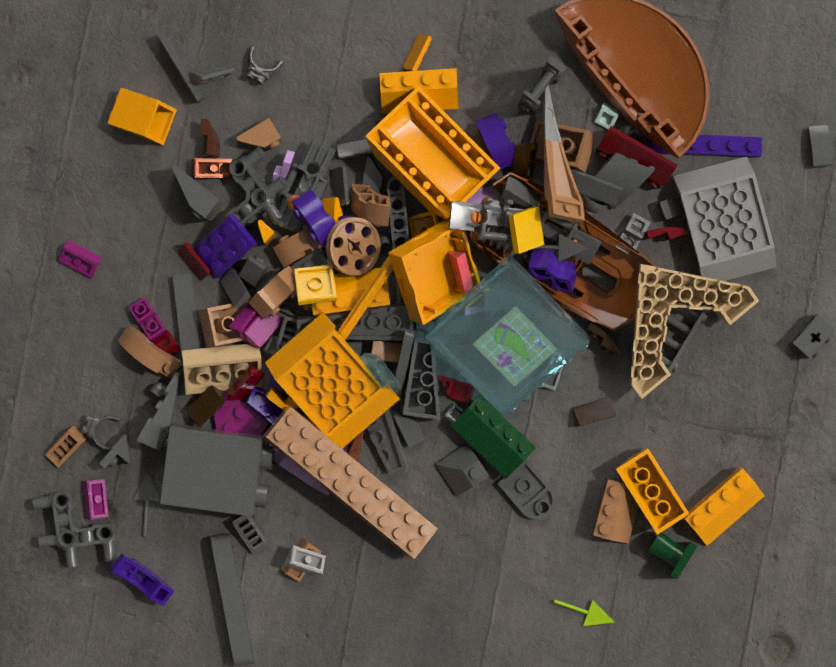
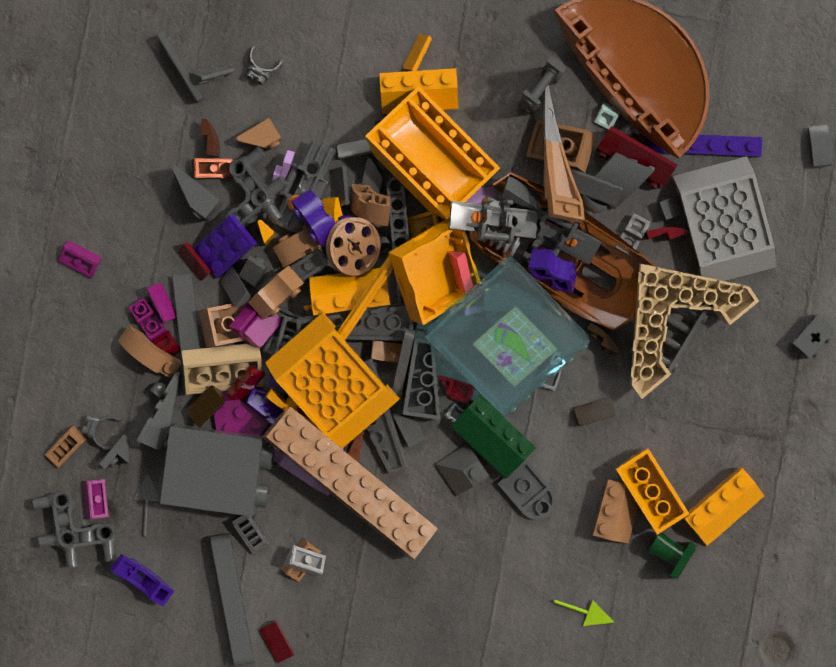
(142, 116): light orange slope -> none
(162, 302): none -> magenta slope
(277, 641): none -> dark red slope
(315, 284): yellow tile -> none
(379, 370): clear light blue tile -> none
(496, 140): dark purple brick -> none
(525, 160): dark brown slope -> none
(526, 230): yellow tile -> none
(566, 247): dark grey piece -> none

